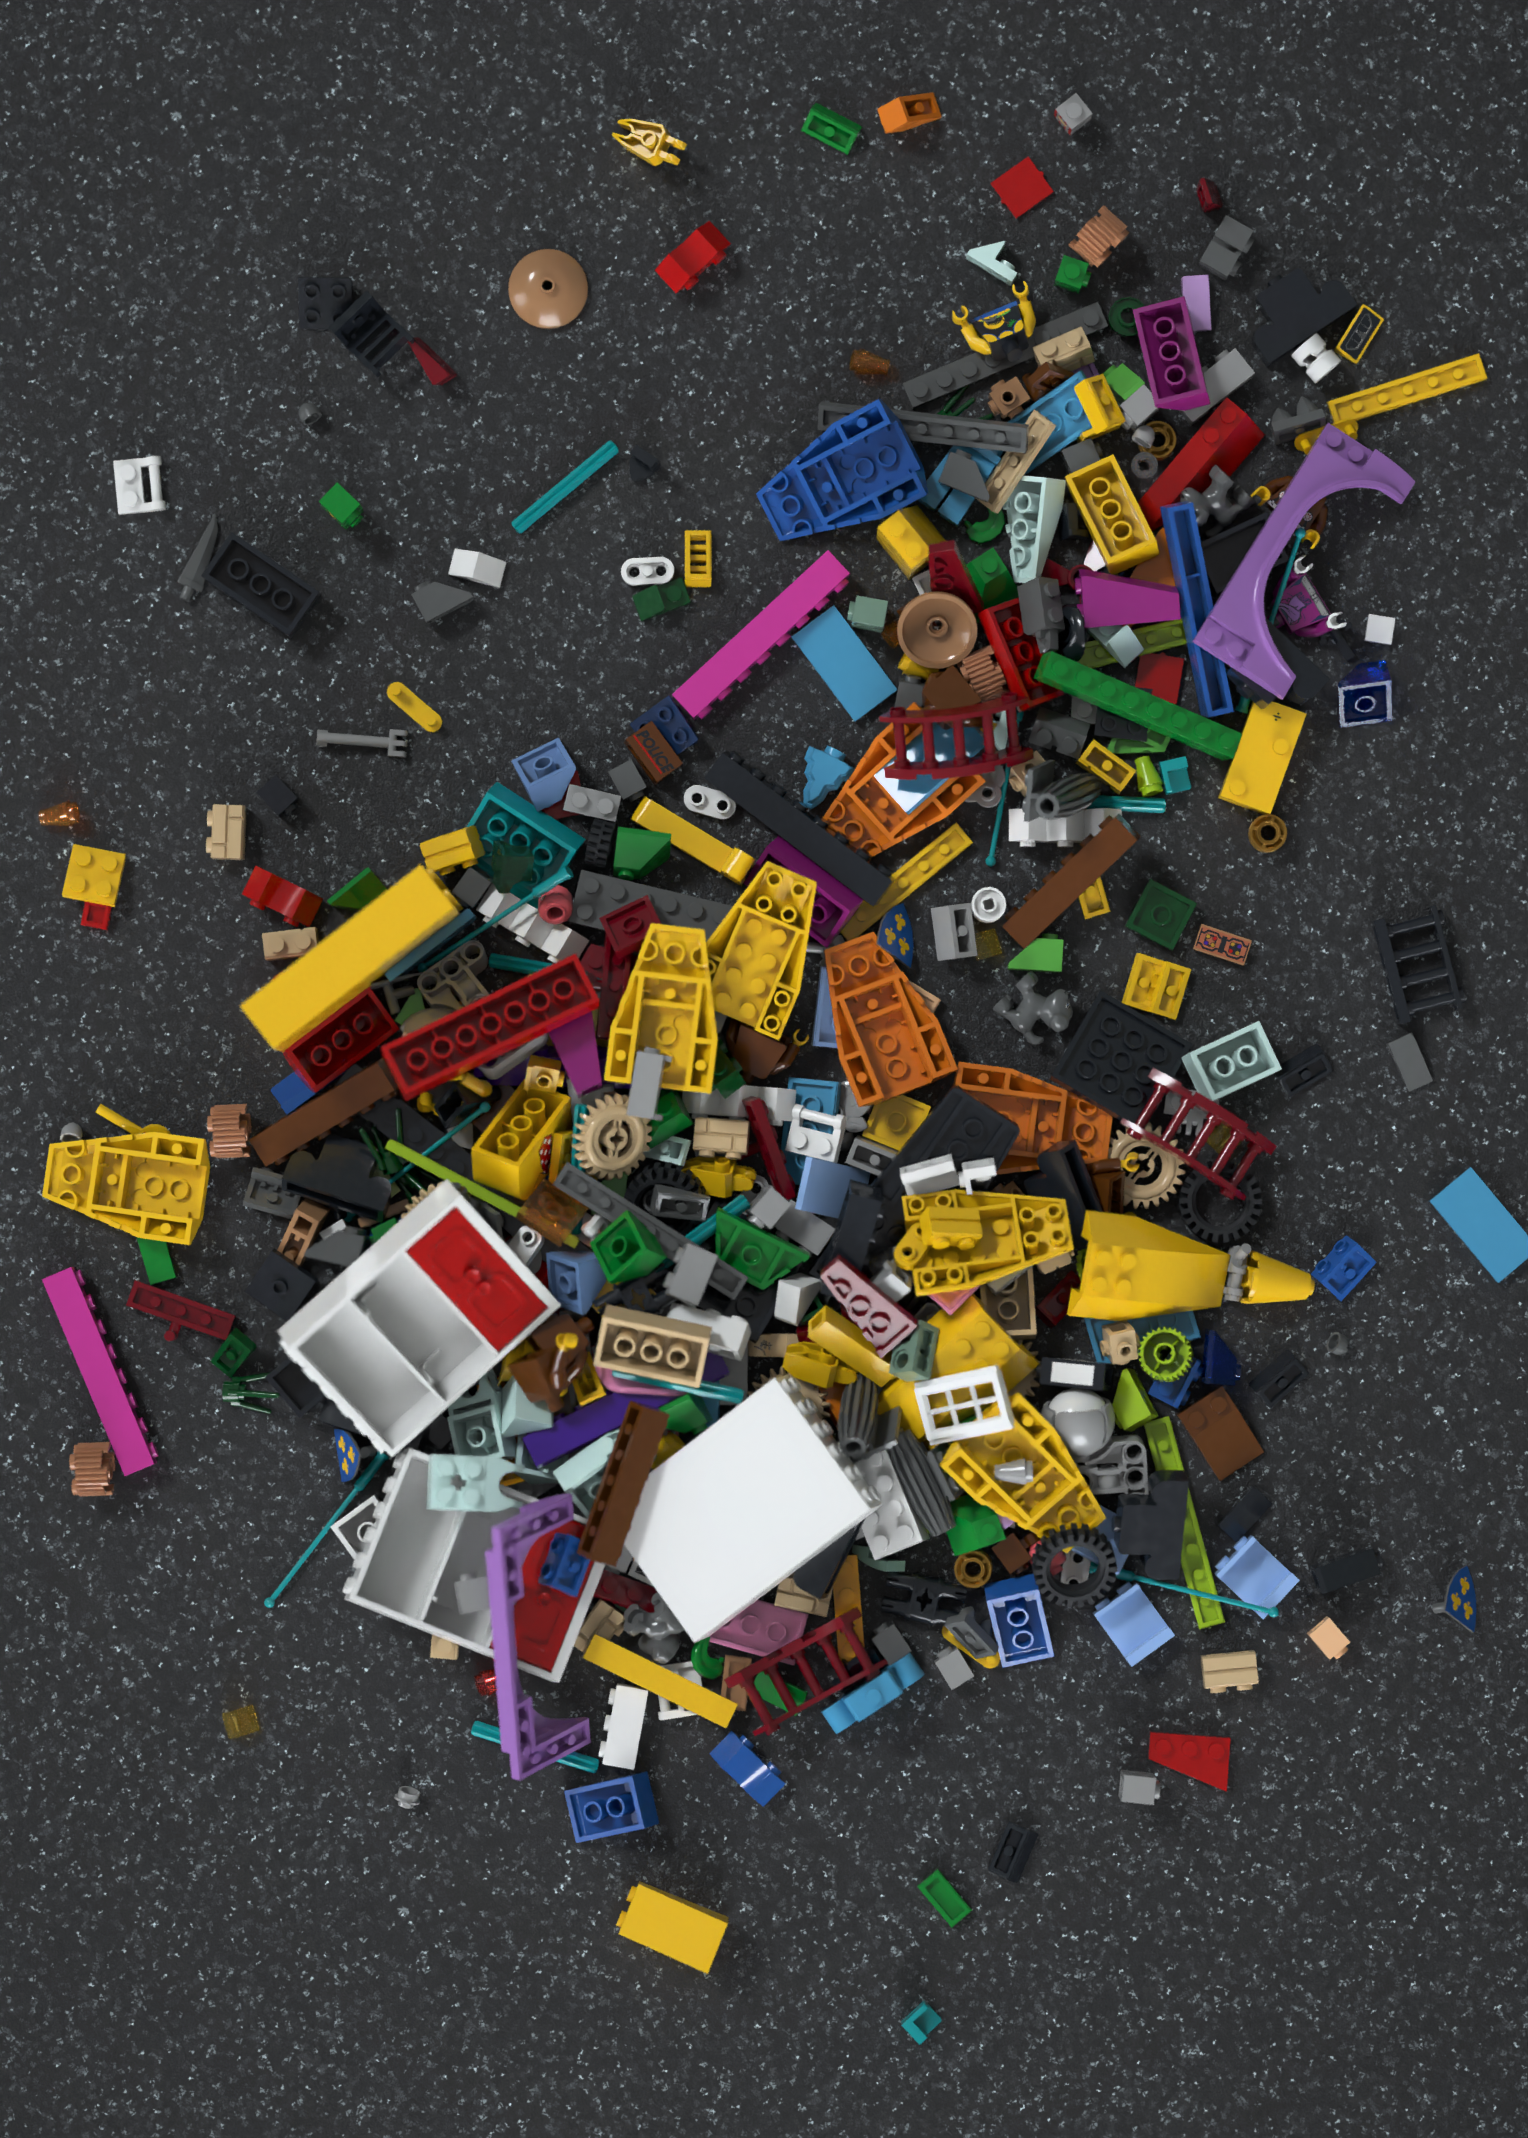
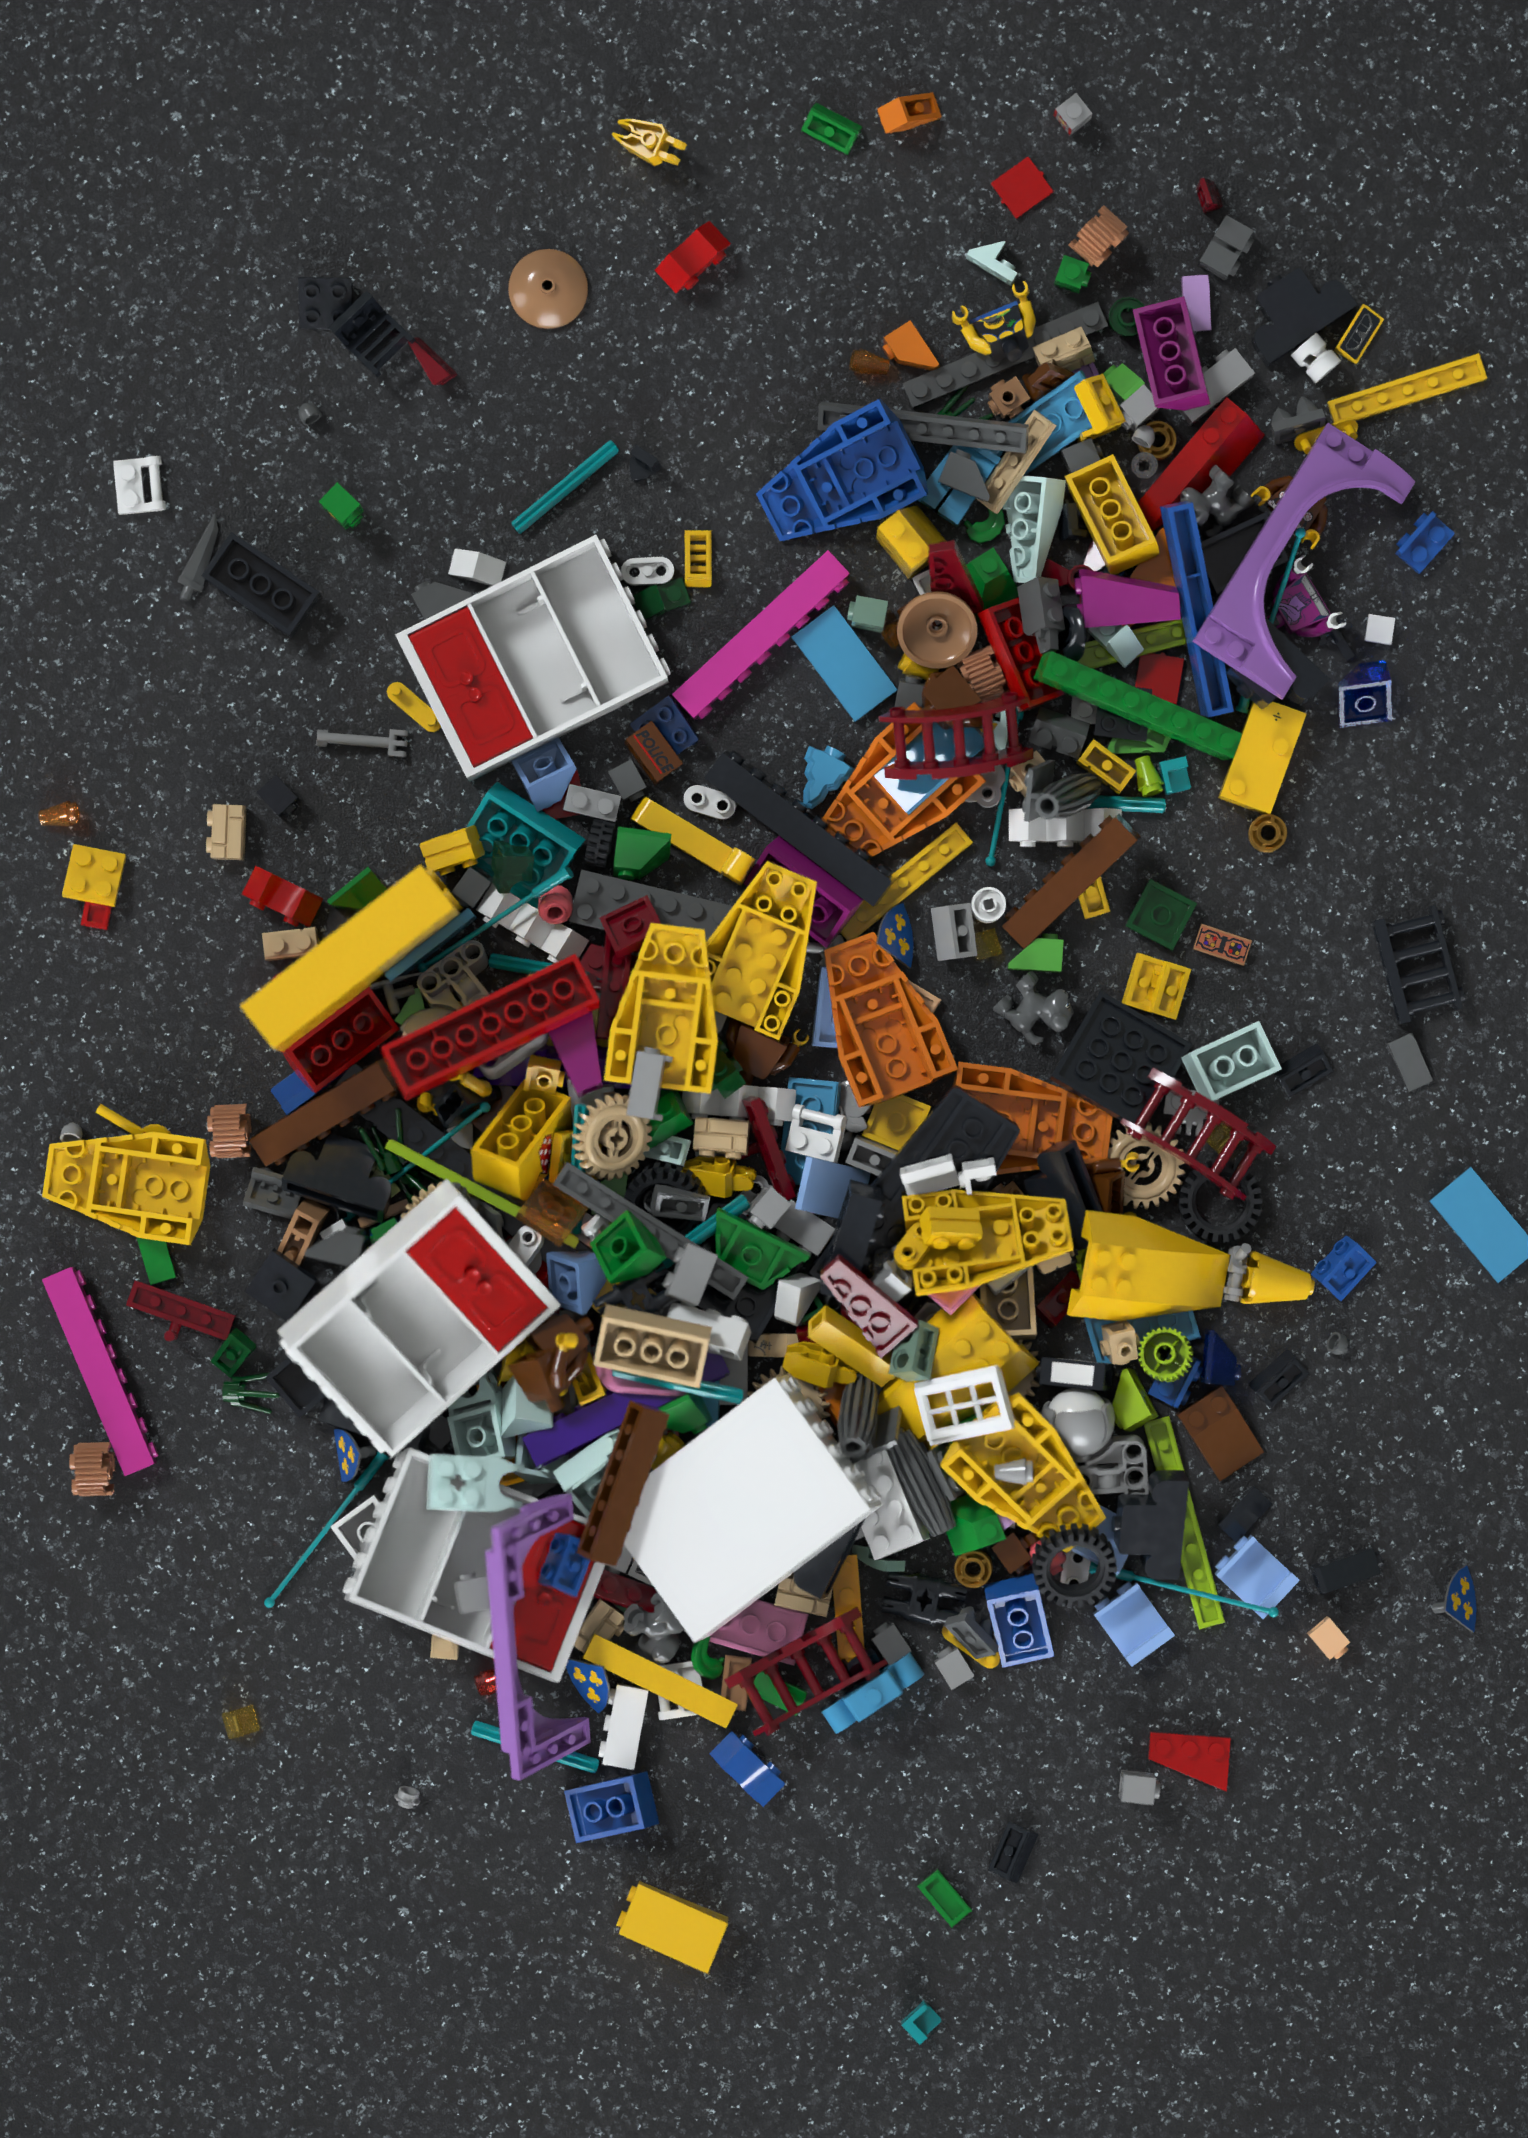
(534, 657): none -> white container
(590, 1682): none -> blue shield
(909, 348): none -> orange slope
(1229, 1670): tan brick -> none
(1424, 542): none -> blue bracket

